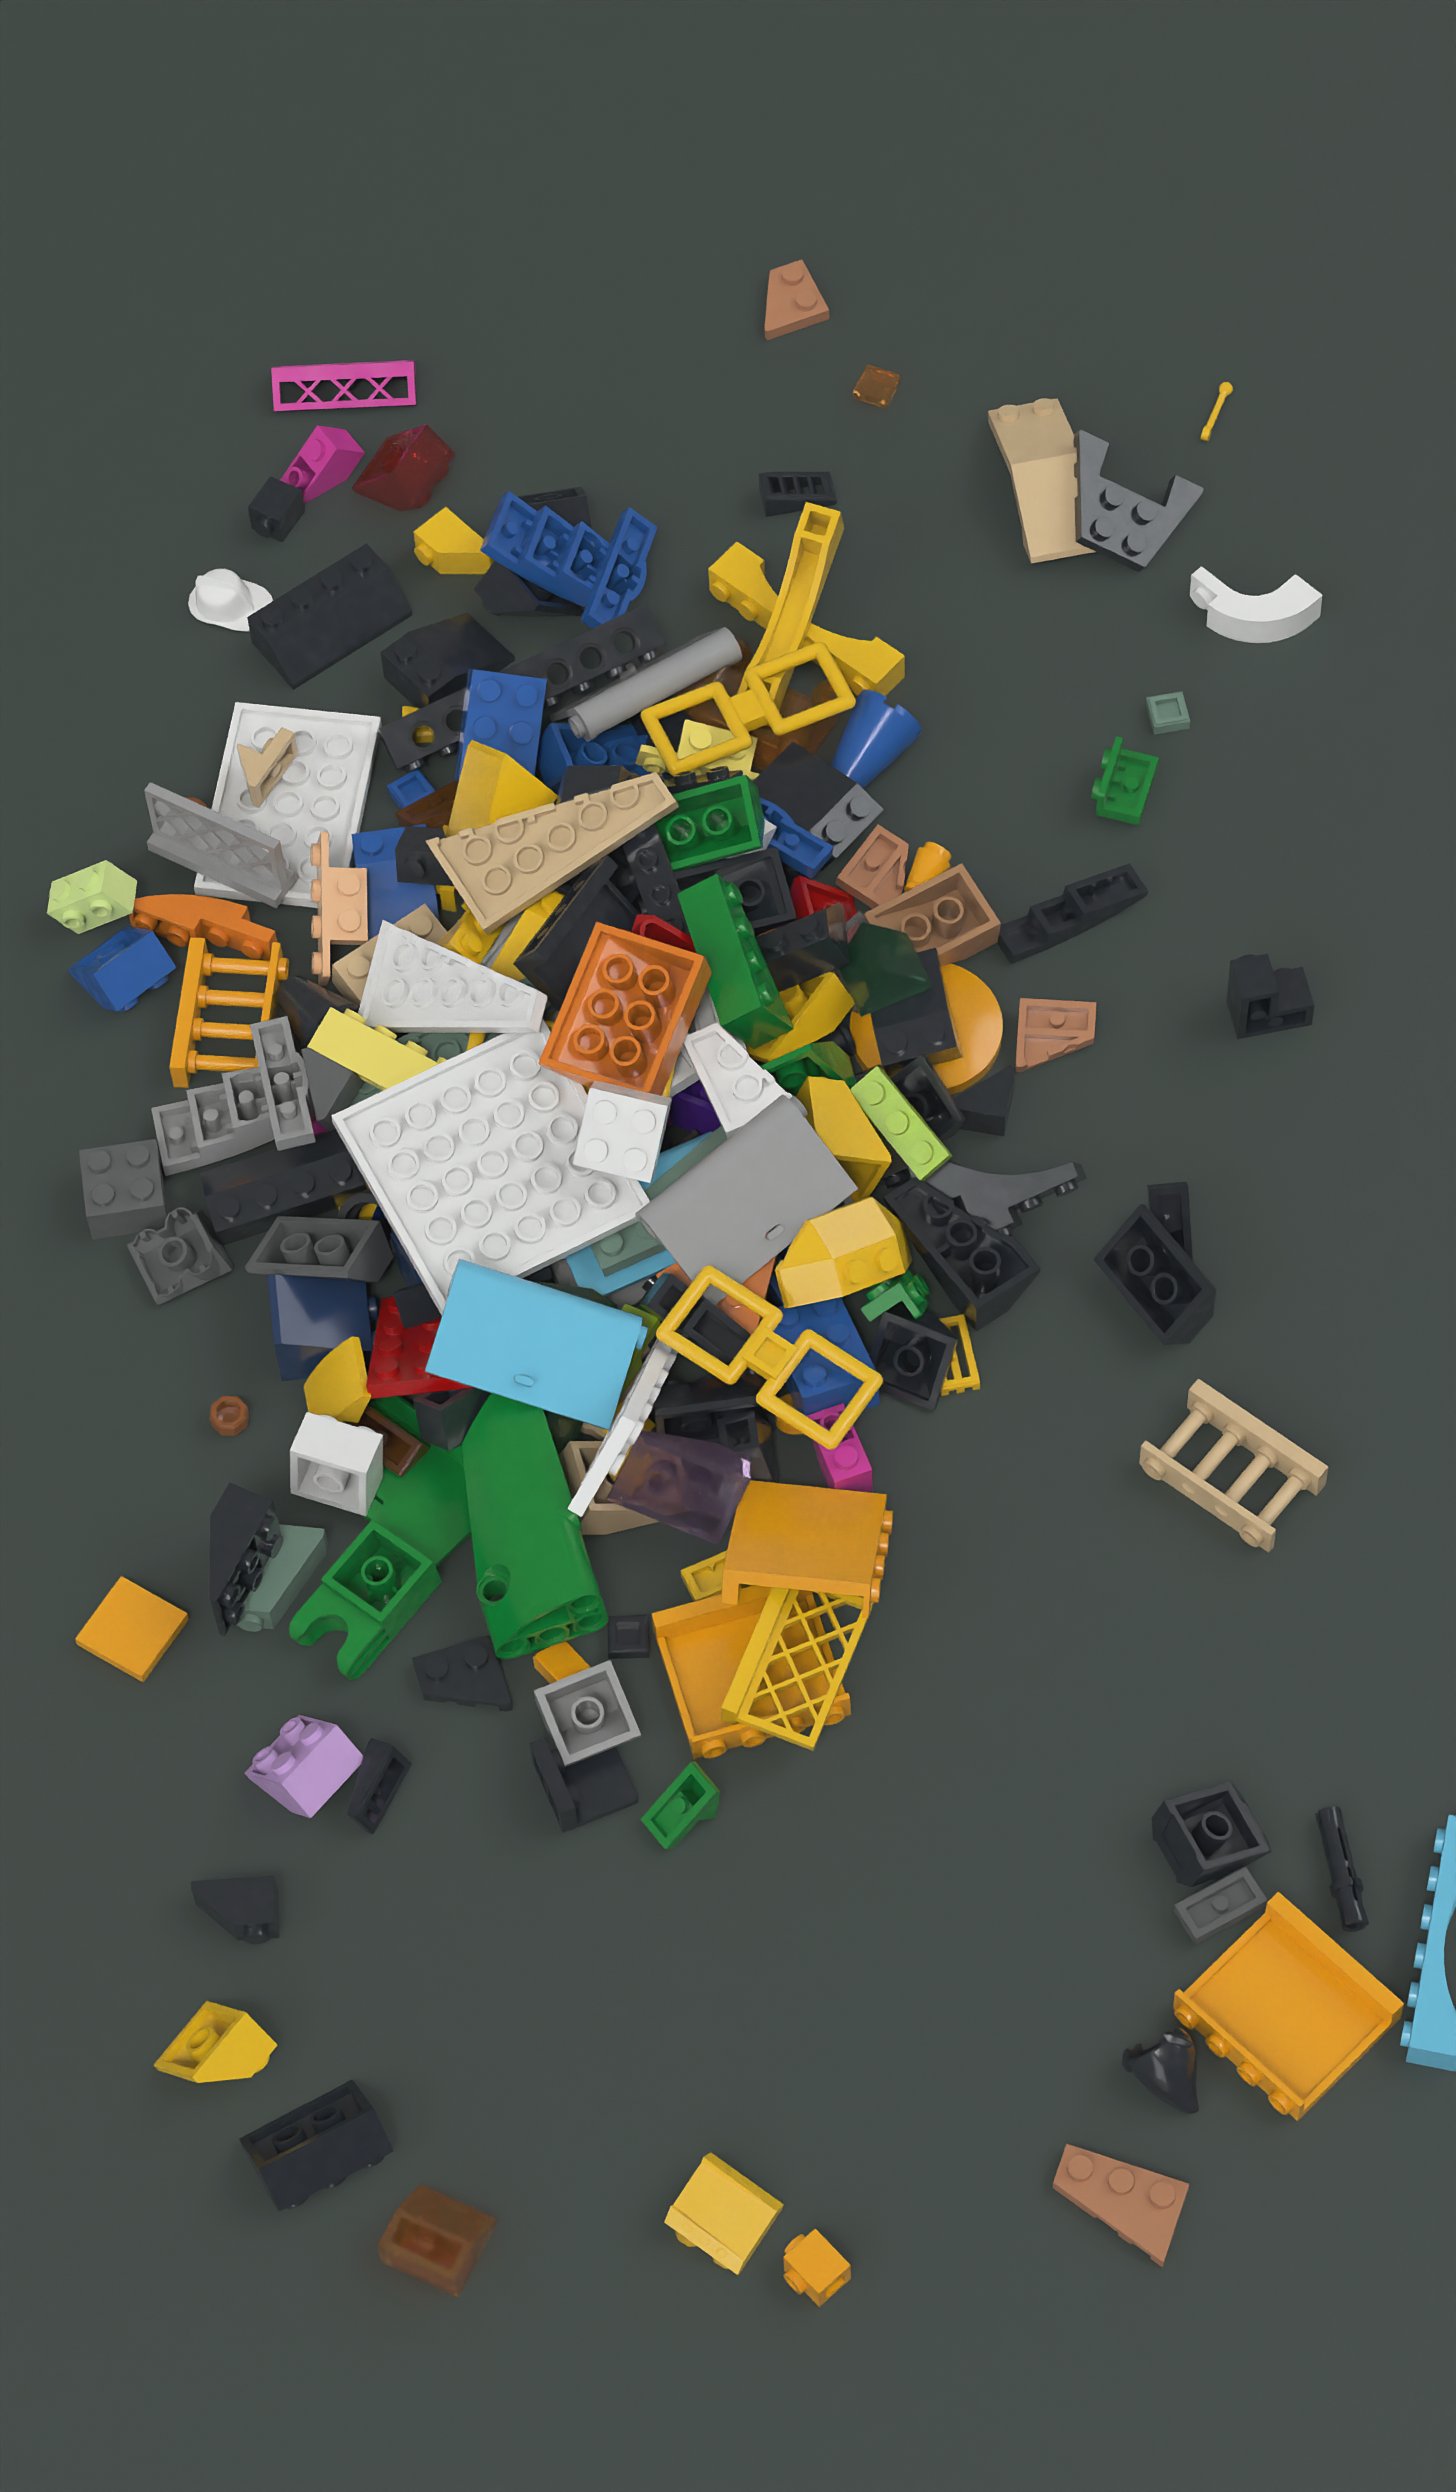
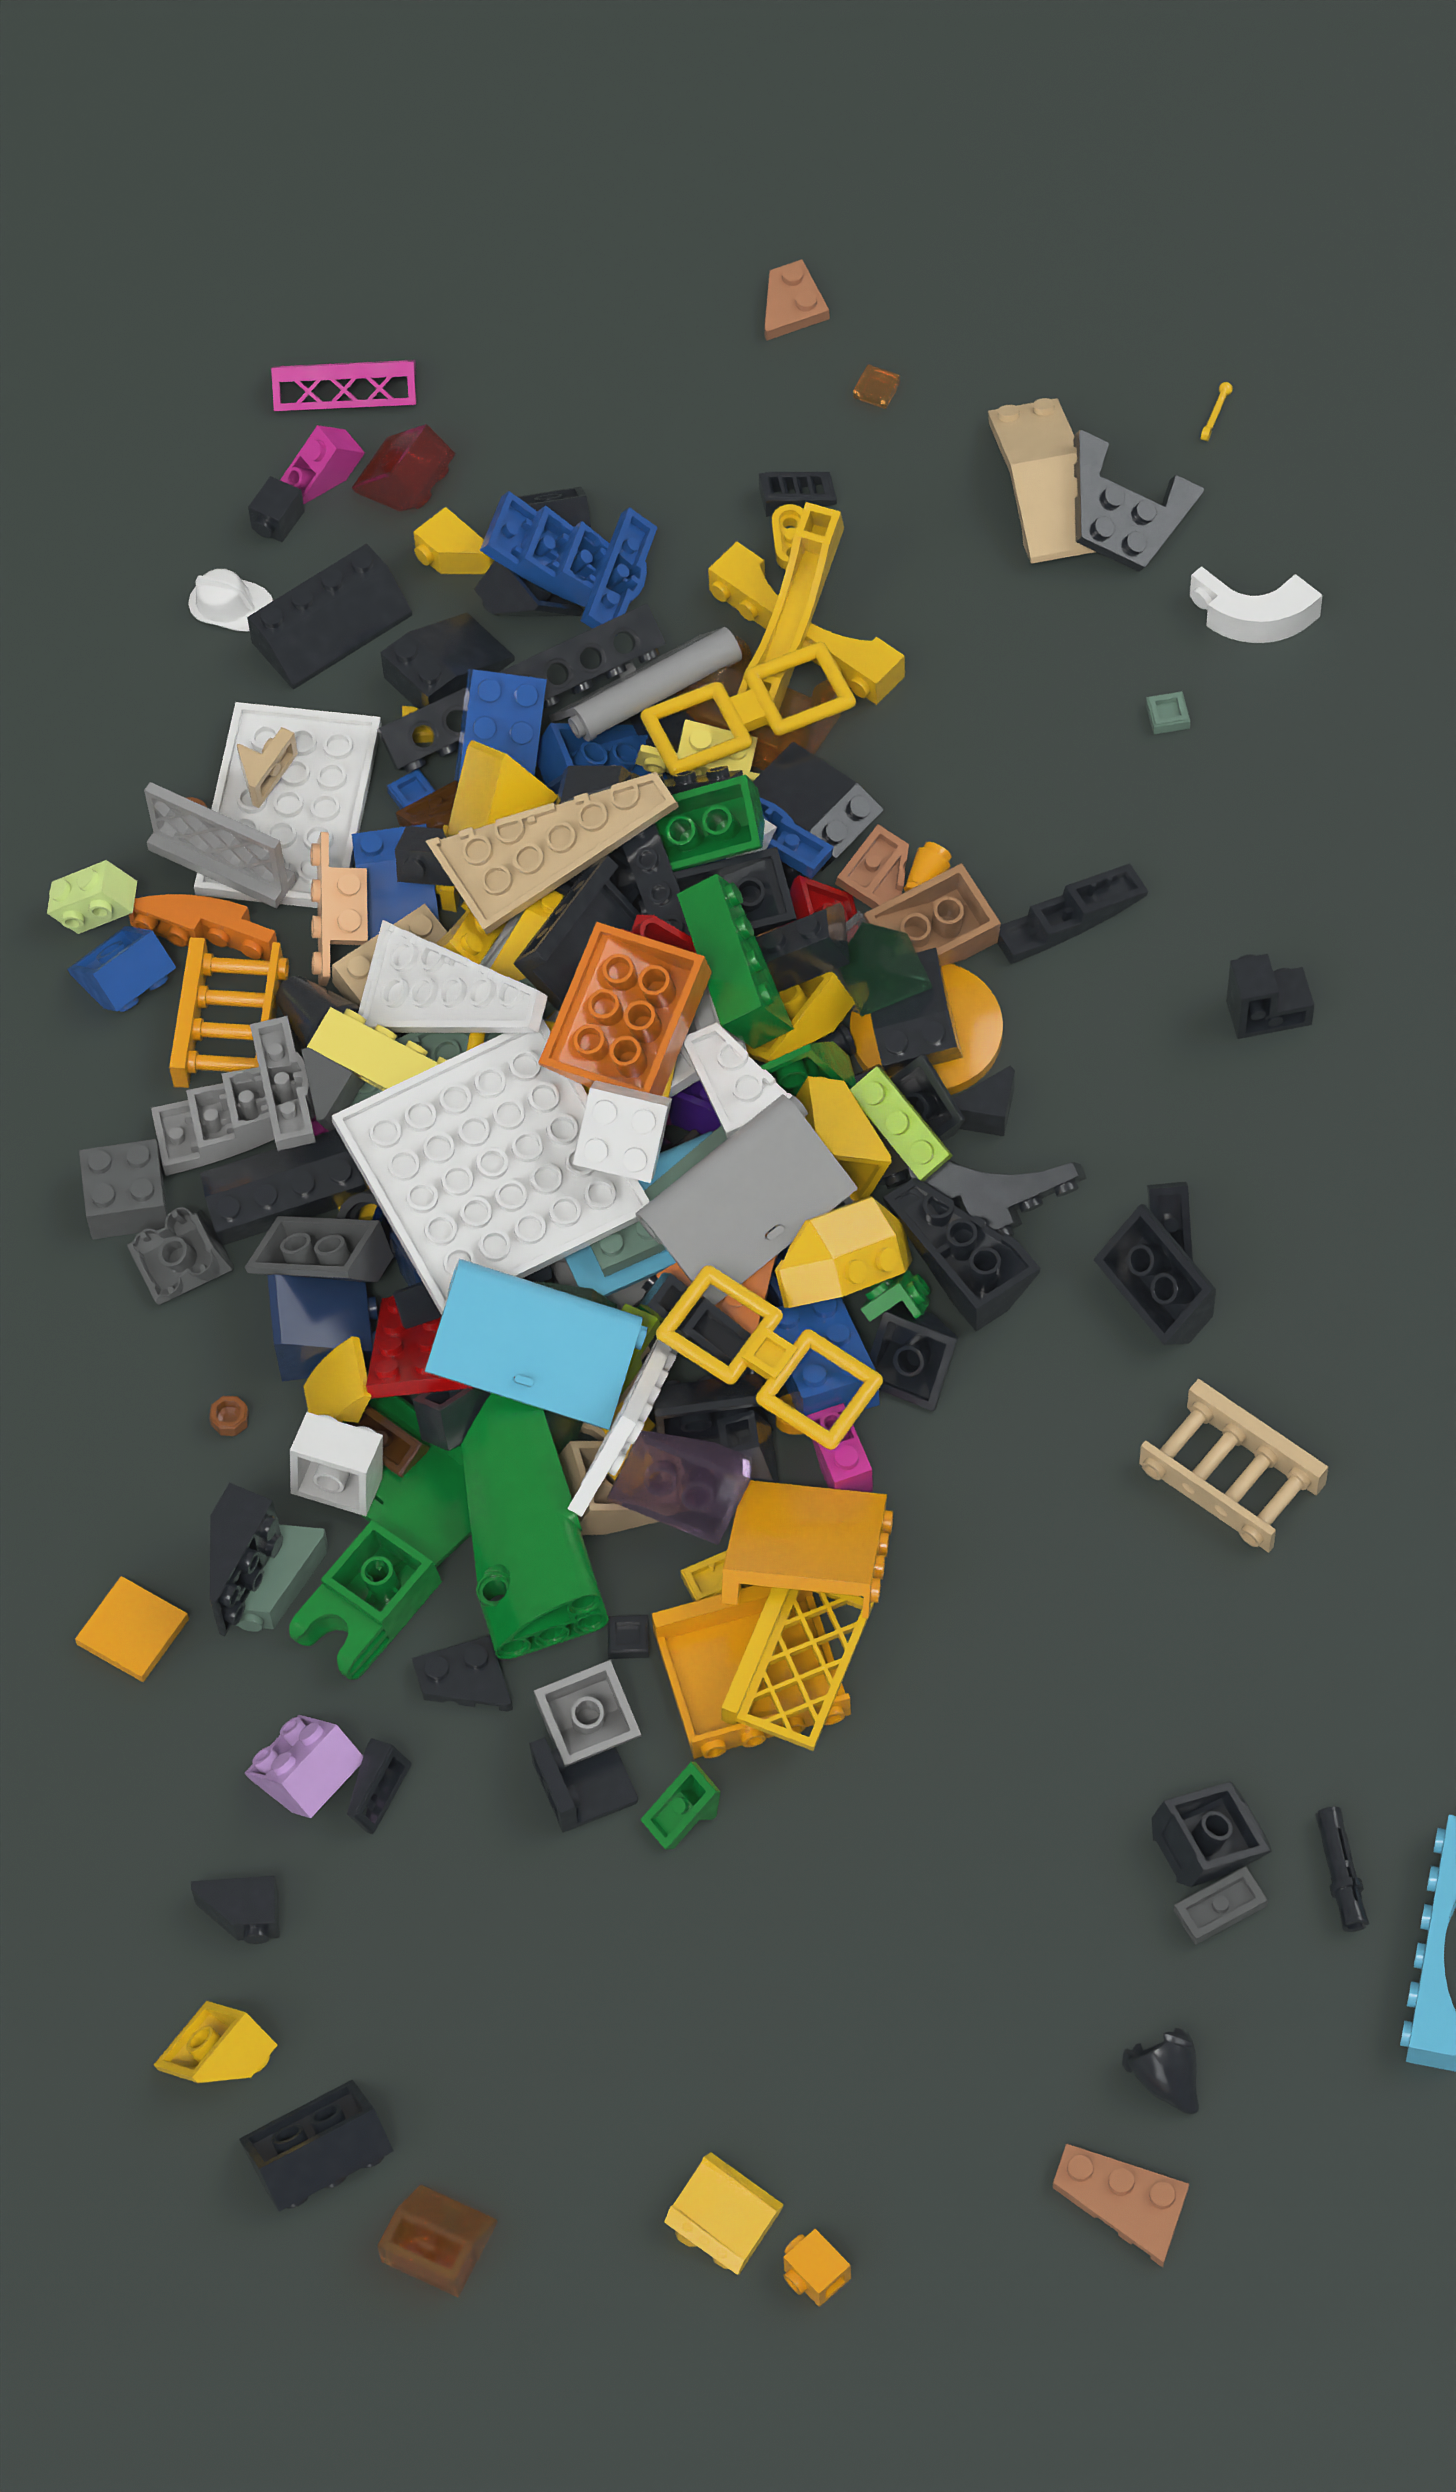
(559, 1662): light orange slope -> none
(783, 538): none -> yellow plate
(873, 737): blue cone -> none
(959, 1383): yellow tile -> none
(1052, 1030): nougat wing -> none
(1125, 783): green bracket -> none
(1288, 2008): light orange panel -> none

